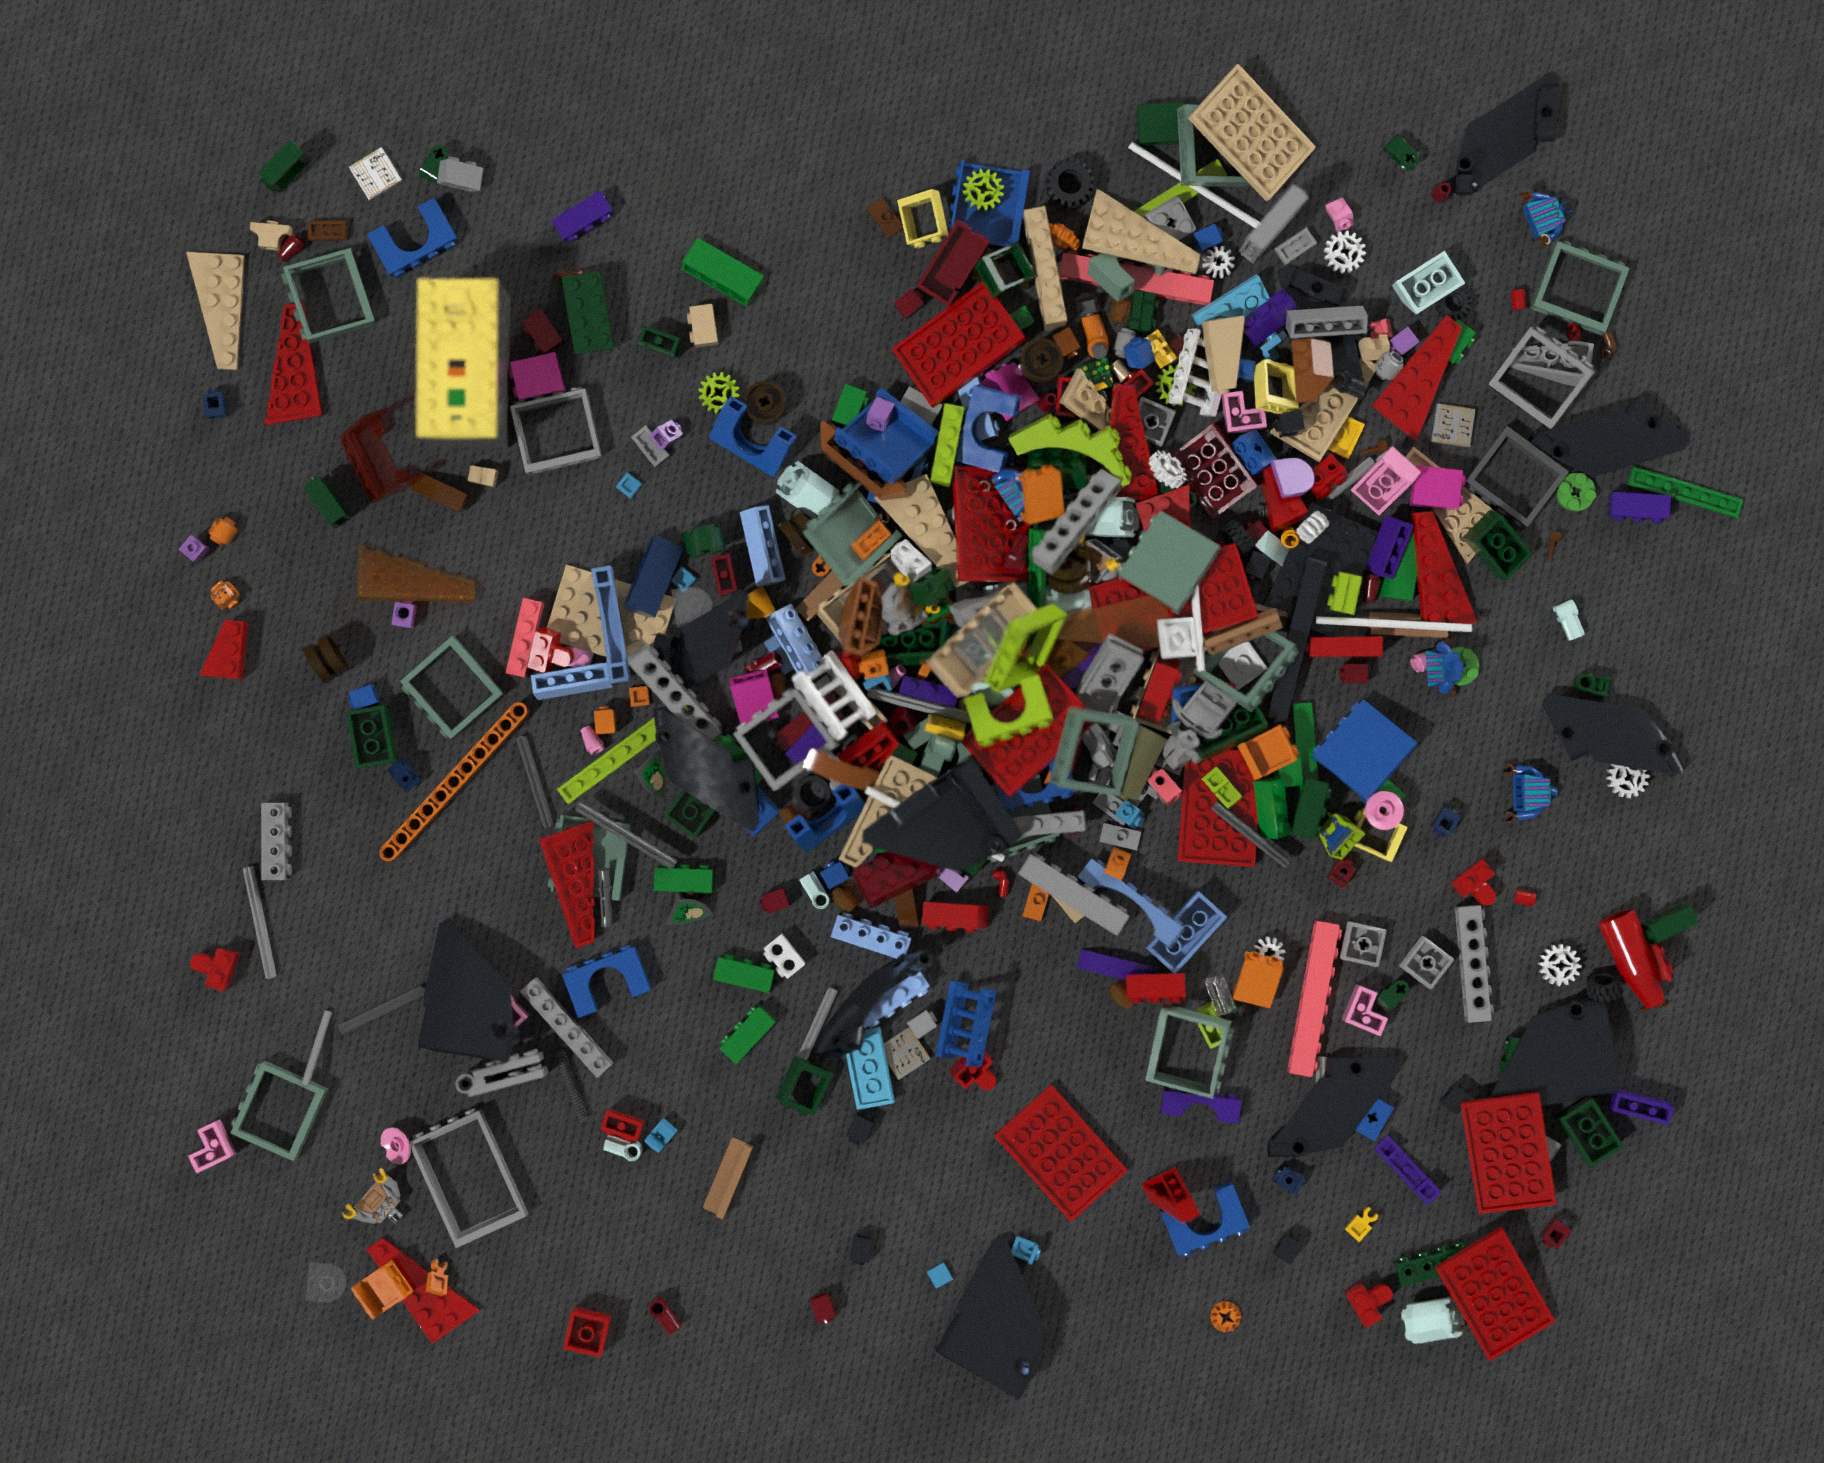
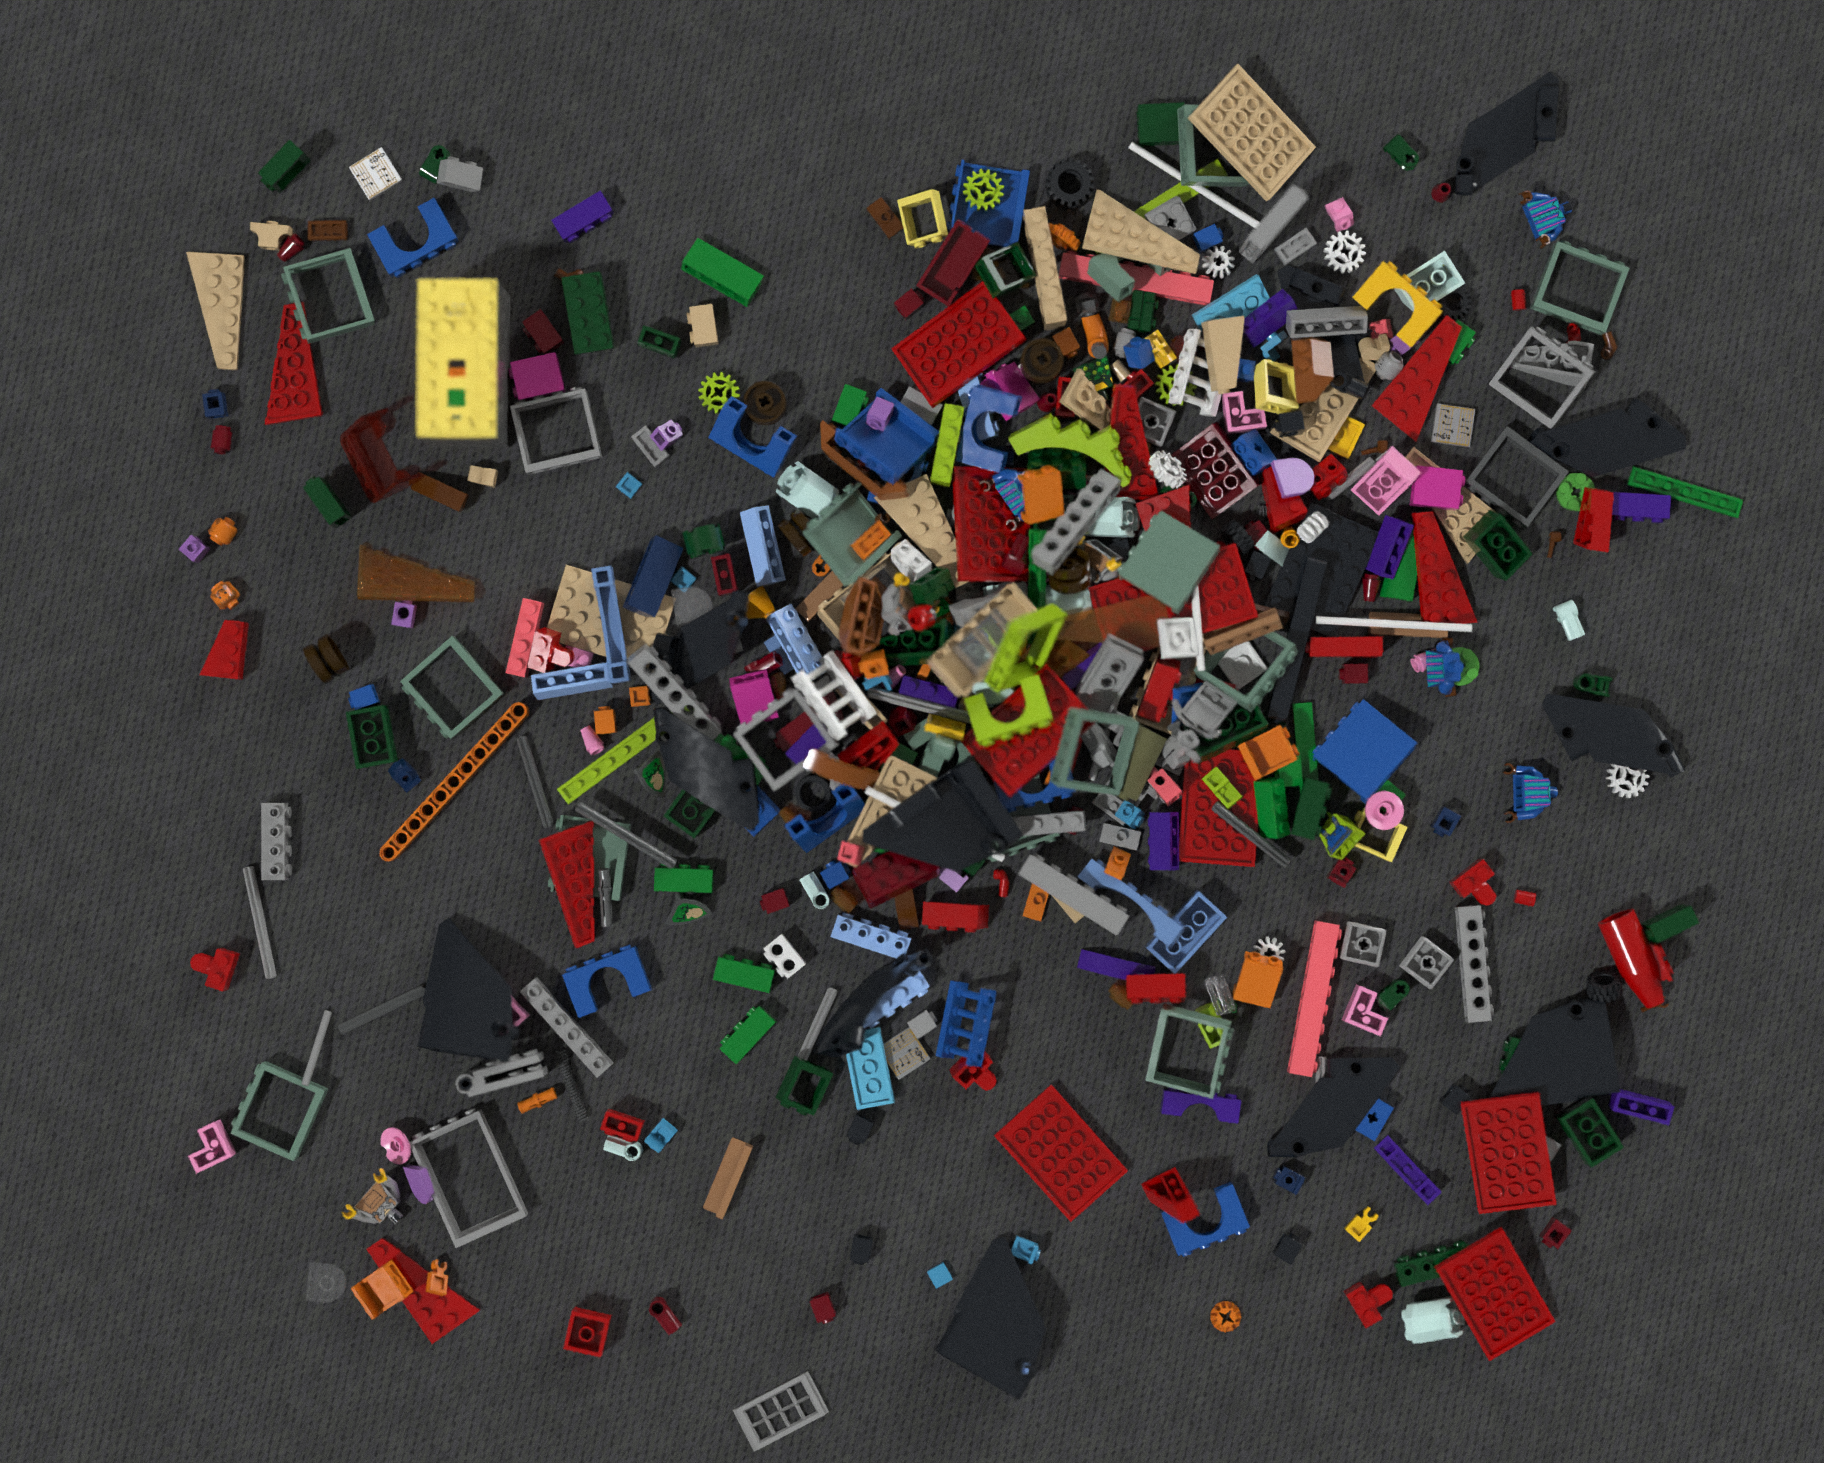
(221, 439): none -> dark red brick
(419, 1182): none -> medium lavender tile
(537, 1100): none -> orange pin
(748, 1427): none -> light grey piece
(851, 853): none -> coral slope
(921, 617): none -> red head
(1163, 840): none -> dark purple brick
(1345, 593): lime brick -> none
(1387, 278): none -> yellow arch
(1559, 957): white gear -> none
(1594, 520): none -> red wedge

